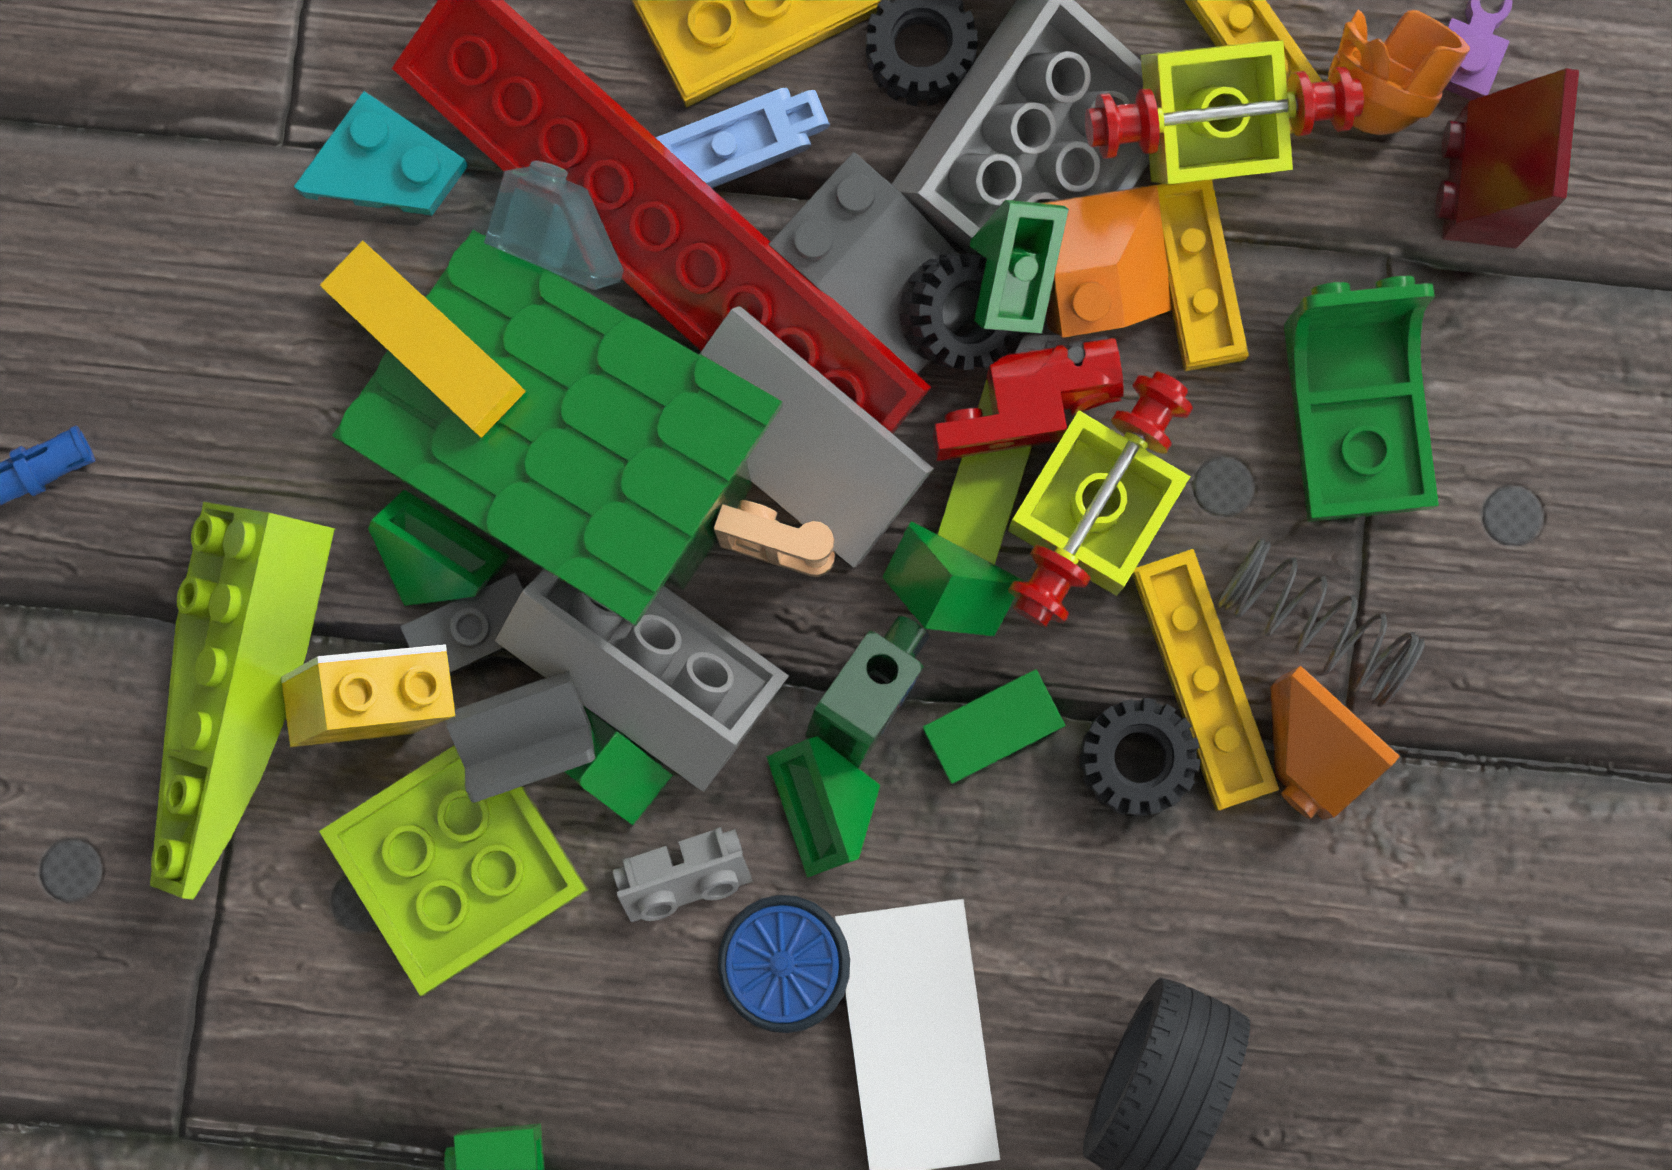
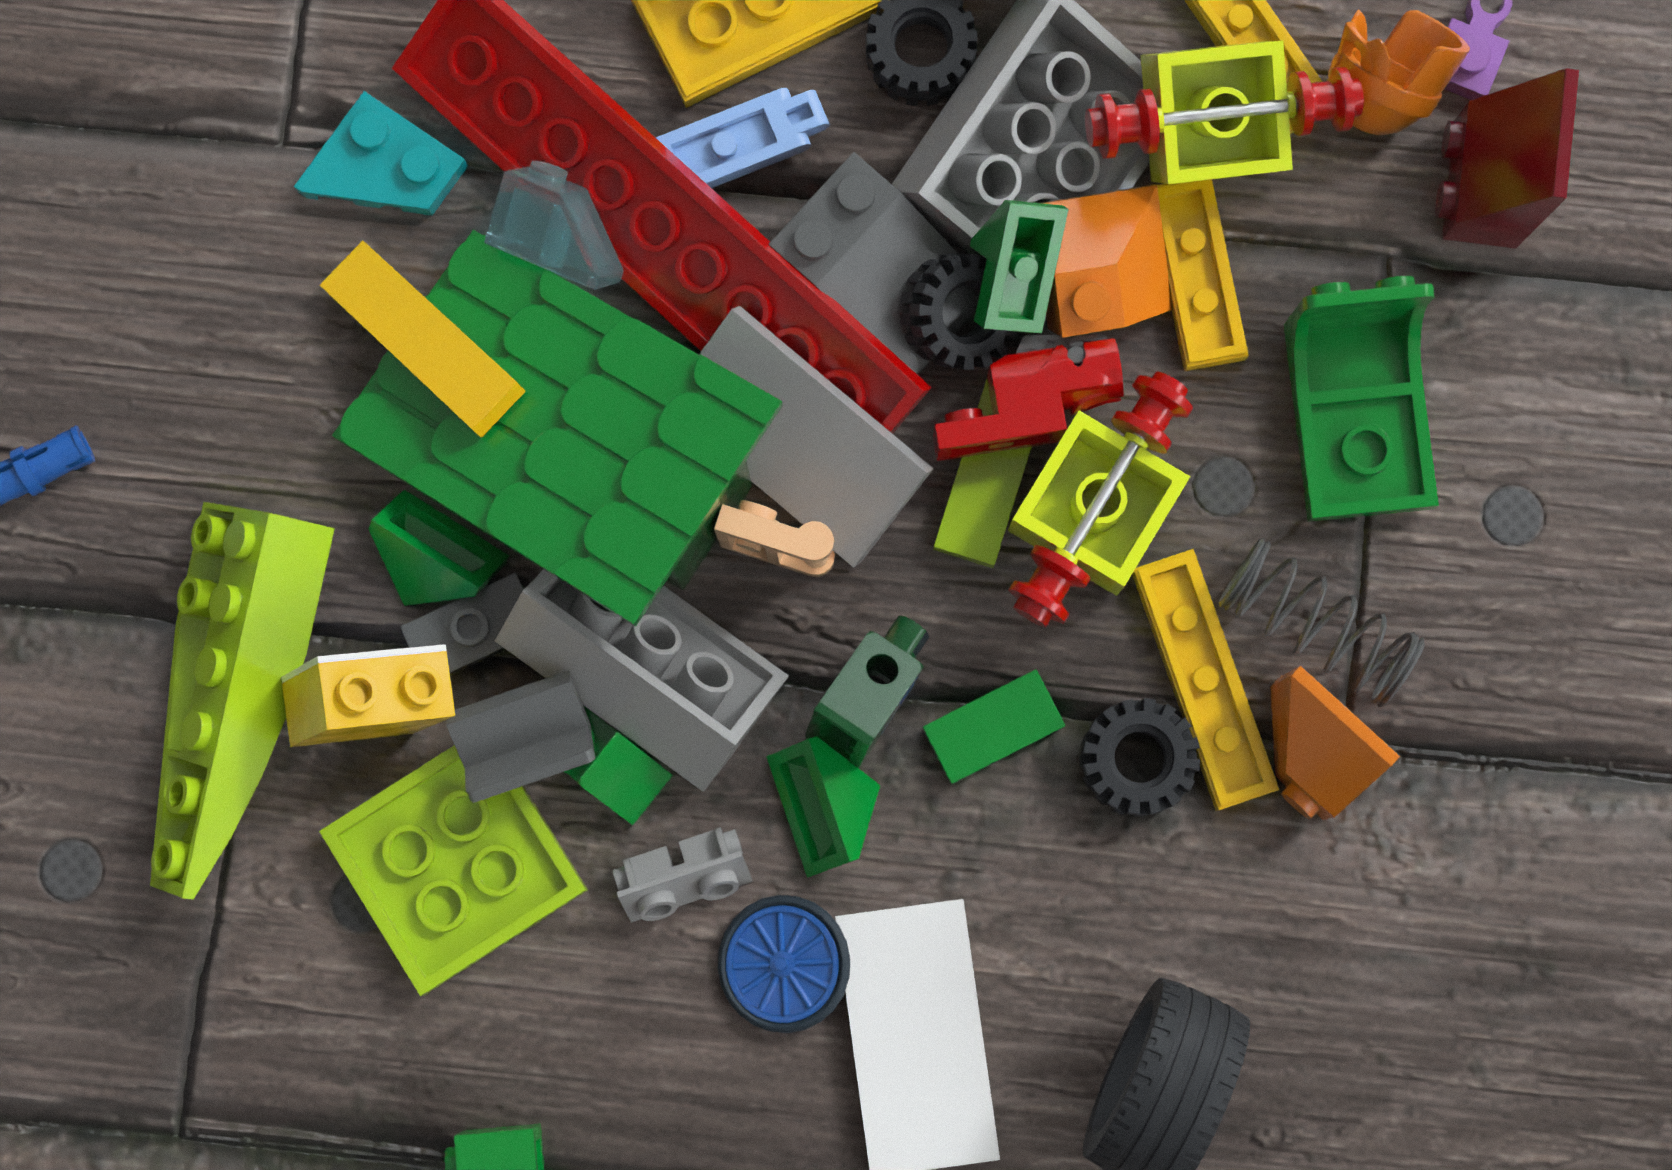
(948, 584): green slope -> none

